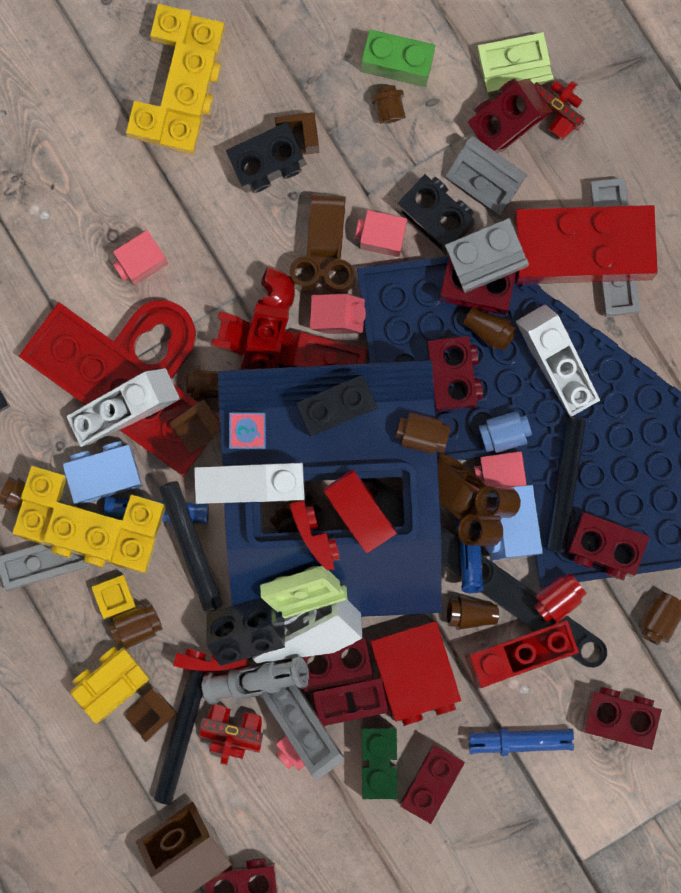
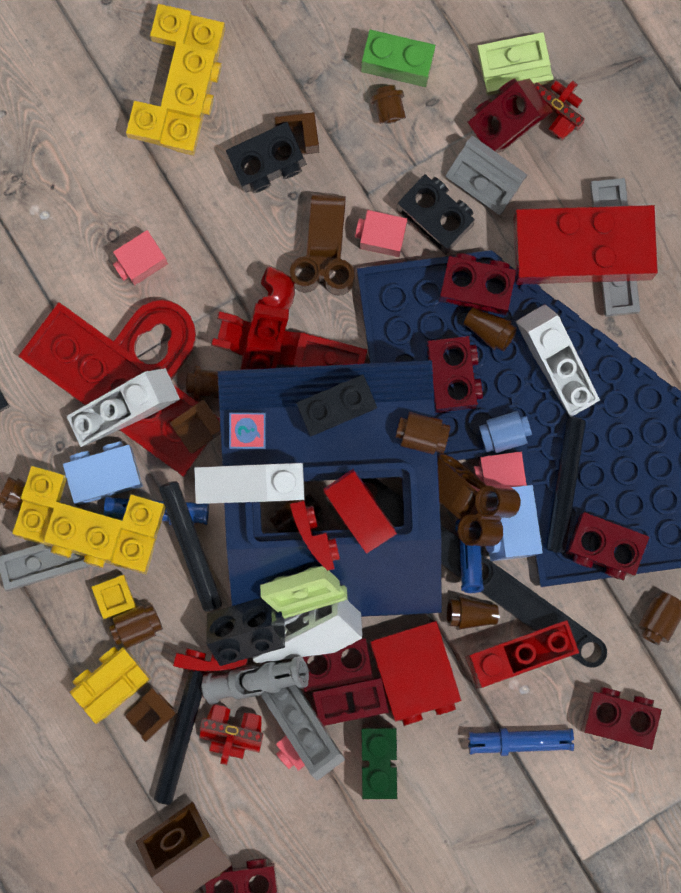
(337, 314): coral brick -> none
(431, 783): dark red brick -> none
(487, 255): light grey plate -> none
(559, 598): red brick -> none

